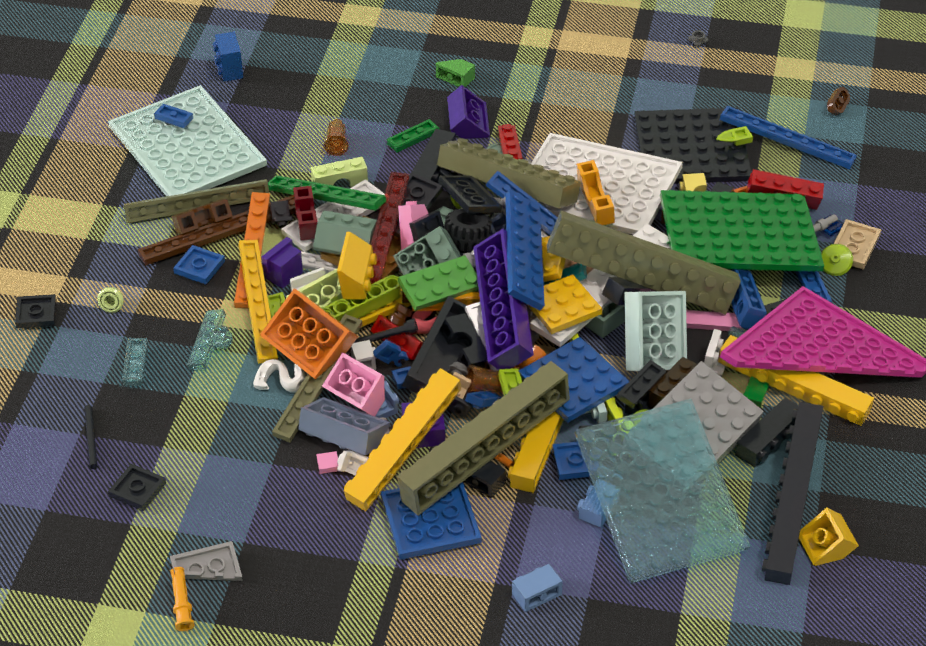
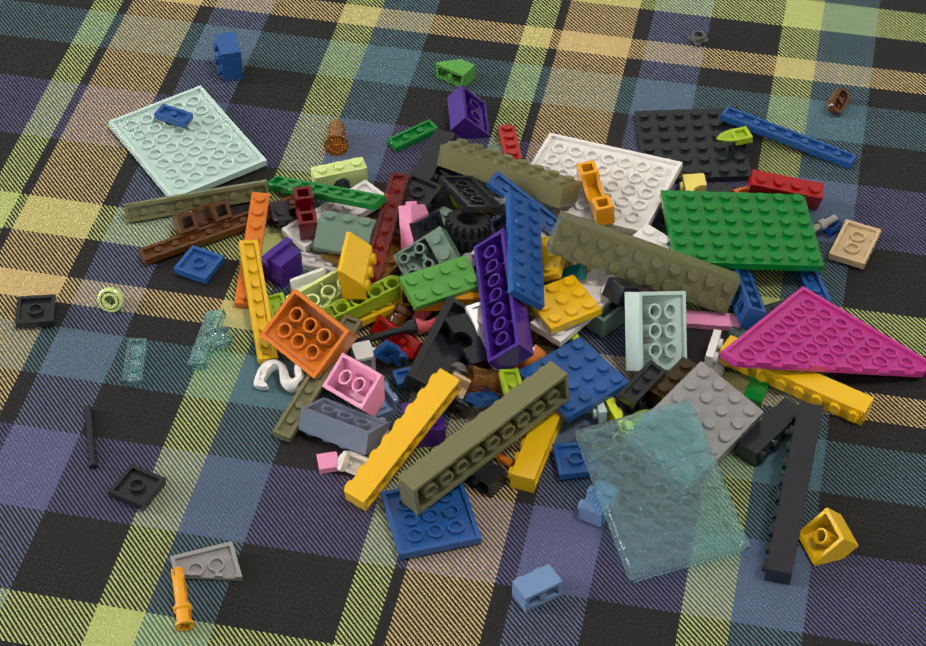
(837, 259): lime piece -> none

